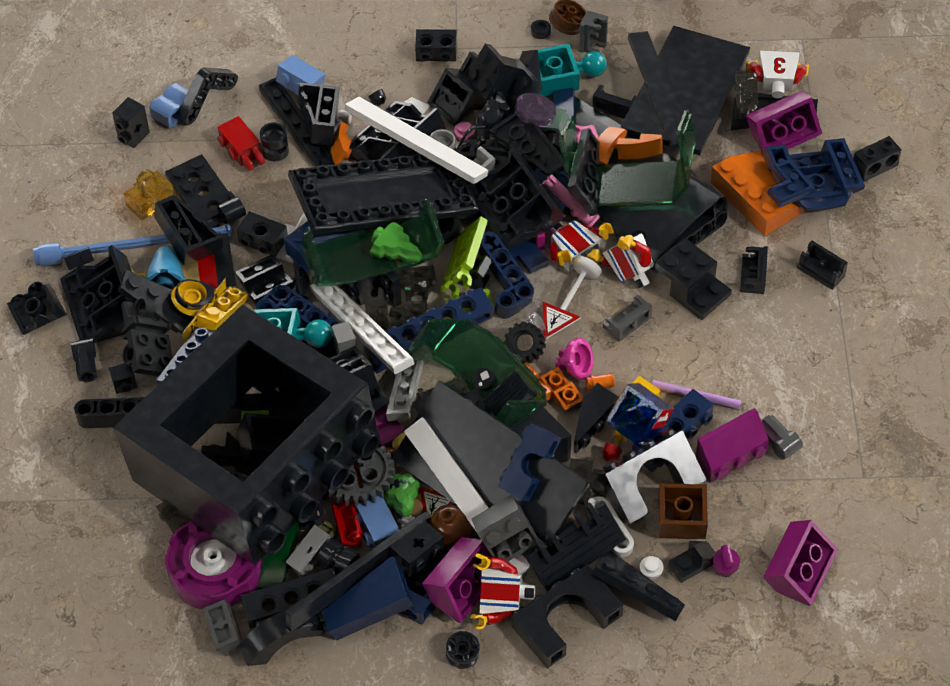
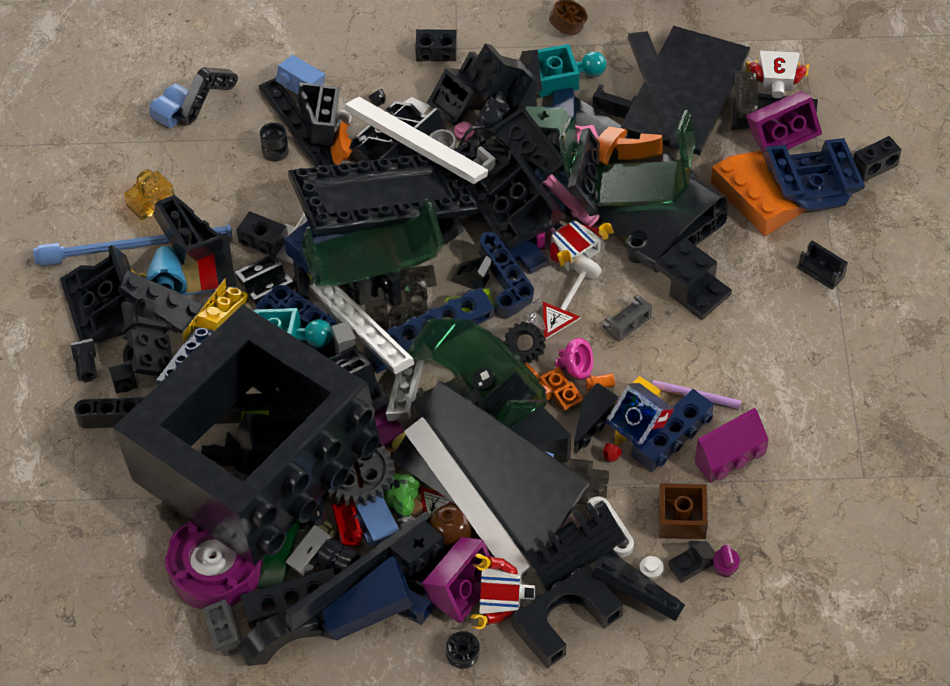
(36, 307): black slope -> none
(79, 258): black piece -> none
(130, 122): black brick -> none
(191, 296): yellow piece -> none
(228, 206): black hinge -> none
(240, 143): red hinge -> none
(394, 244): bright green rock -> none
(463, 257): lime tile -> none
(505, 529): dark grey slope -> none
(517, 478): dark blue arch -> none
(535, 109): clear purple tile -> none
(540, 29): black tile -> none
(593, 32): dark grey hinge -> none
(621, 477): arch -> none
(627, 259): torso -> none
(754, 270): black hinge -> none
(783, 441): dark grey piece -> none
(792, 186): dark blue tile -> none
(801, 562): magenta slope -> none

